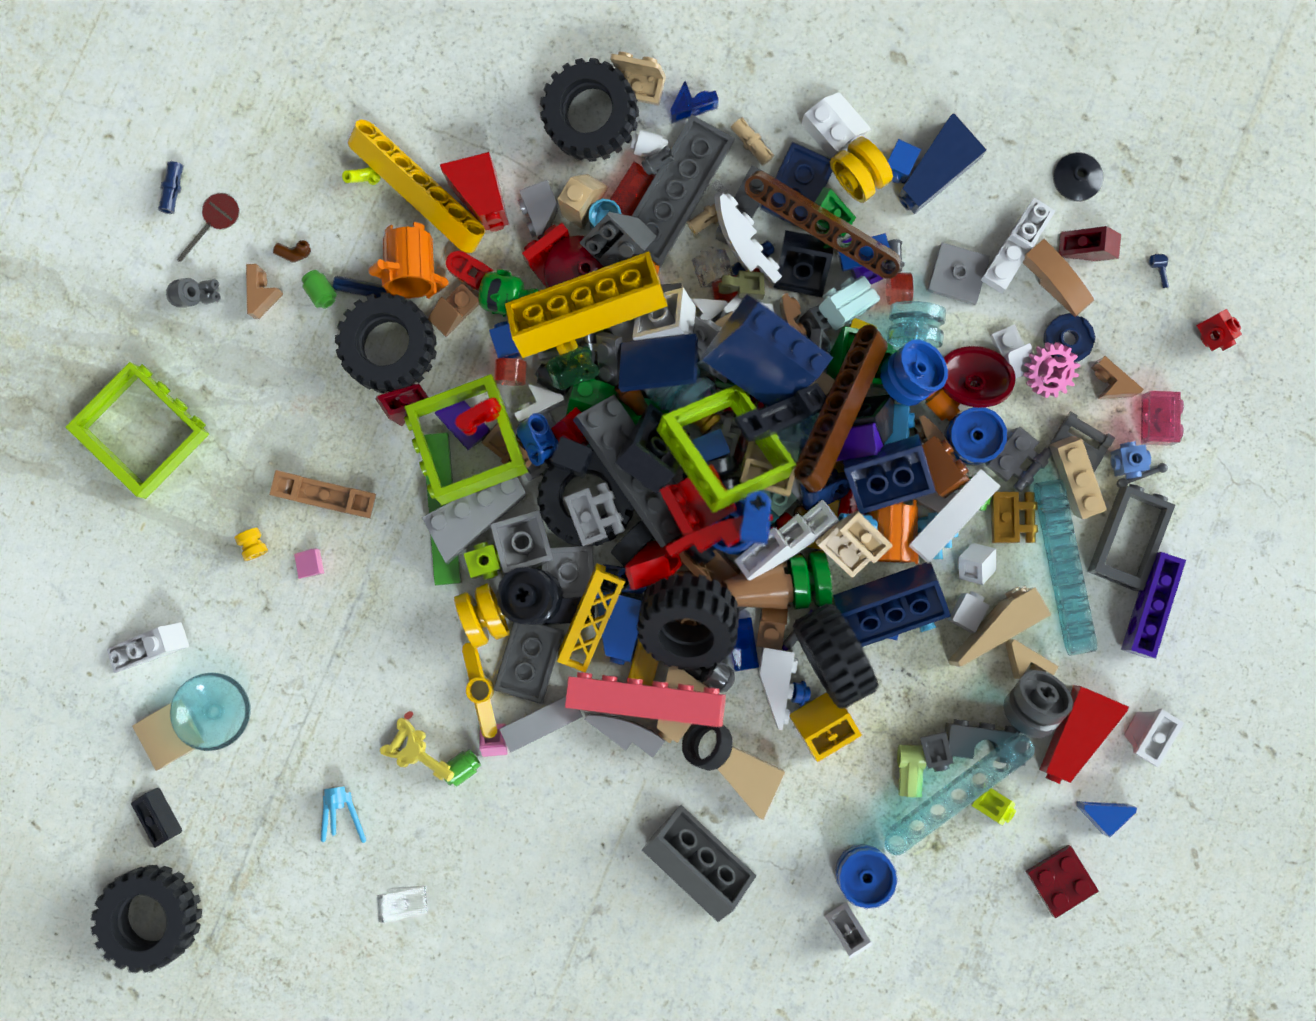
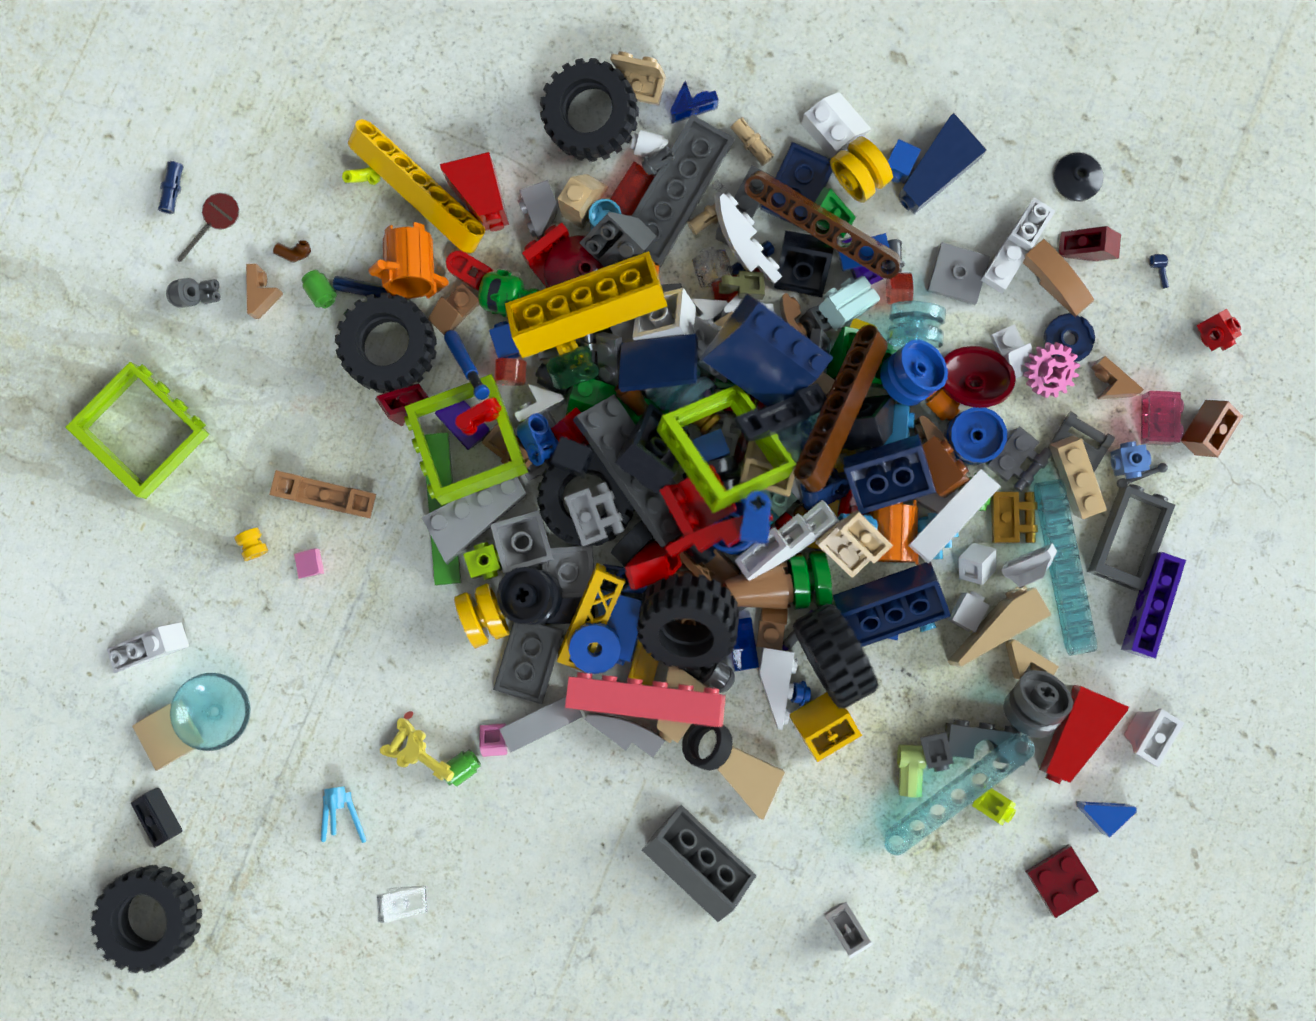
(464, 361): none -> blue piece
(483, 706): yellow piece -> none
(594, 662): none -> blue tile
(861, 442): dark purple slope -> none
(880, 879): blue wheel -> none
(1029, 566): none -> white slope
(1211, 428): none -> dark orange brick

